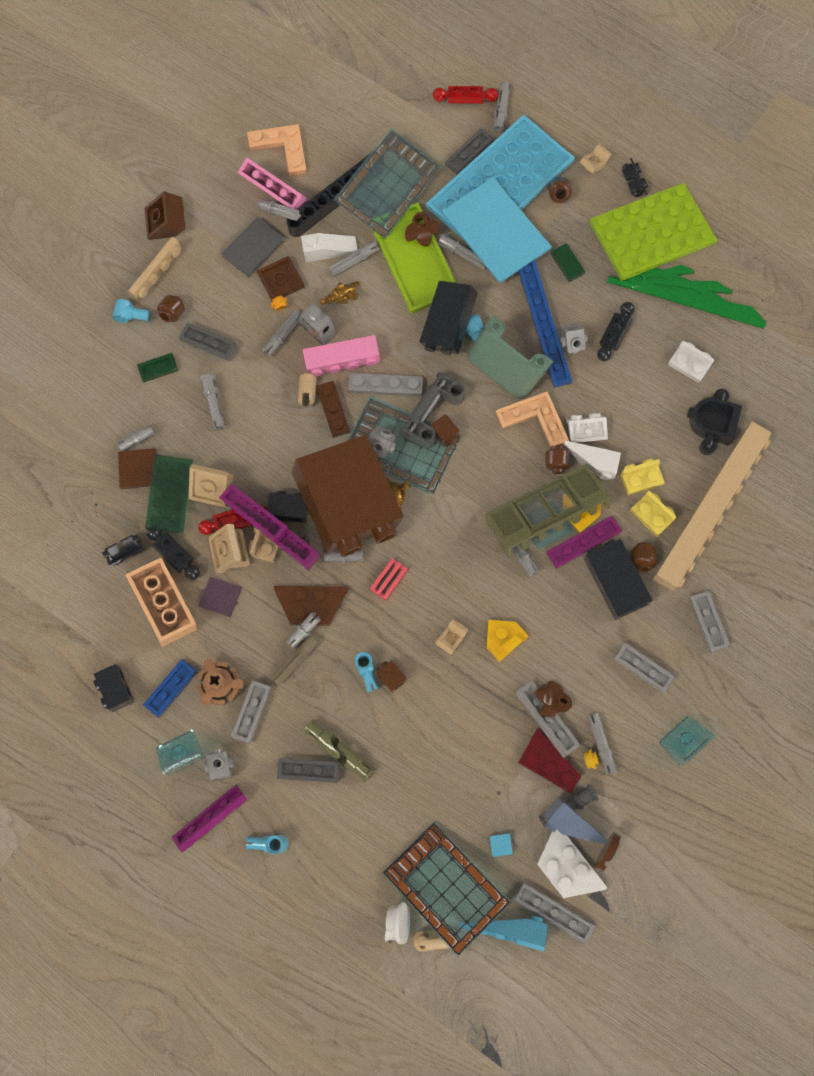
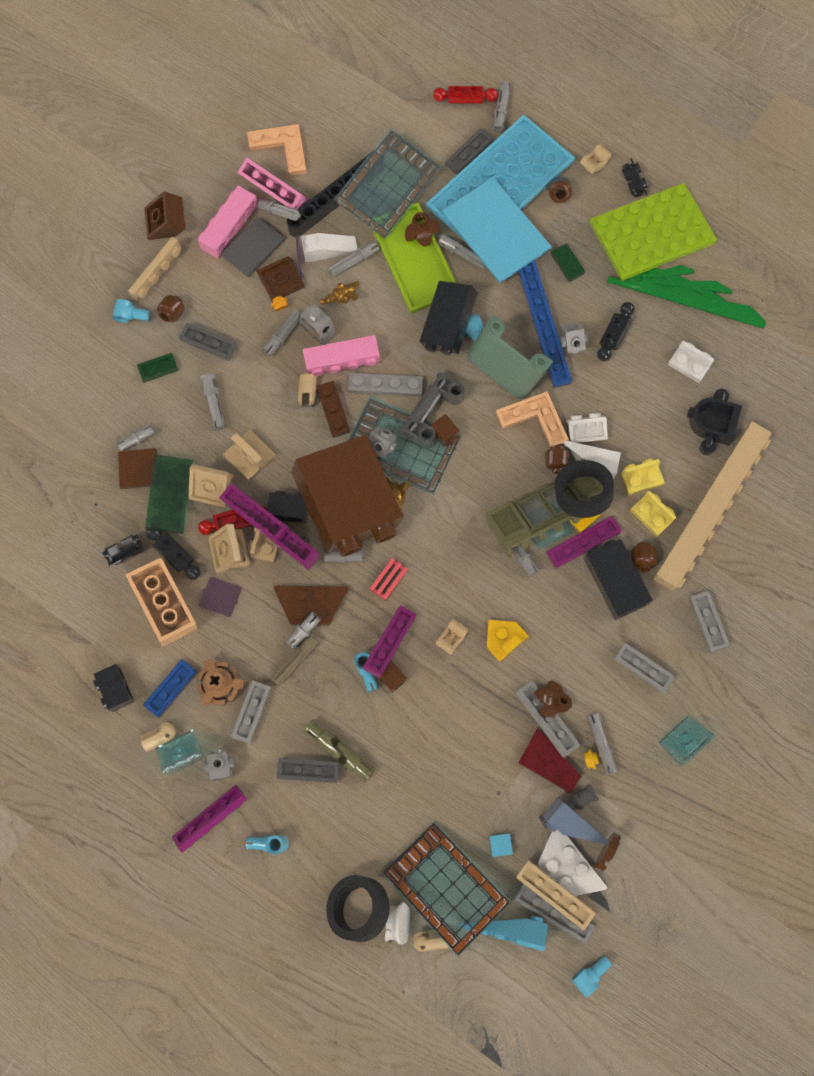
(158, 736): none -> tan piece
(227, 221): none -> bright pink brick
(249, 454): none -> tan bracket
(299, 256): none -> piece
(336, 903): none -> black tyre
(389, 641): none -> magenta plate
(556, 895): none -> tan plate
(584, 468): none -> black tyre
(587, 979): none -> medium azure pin

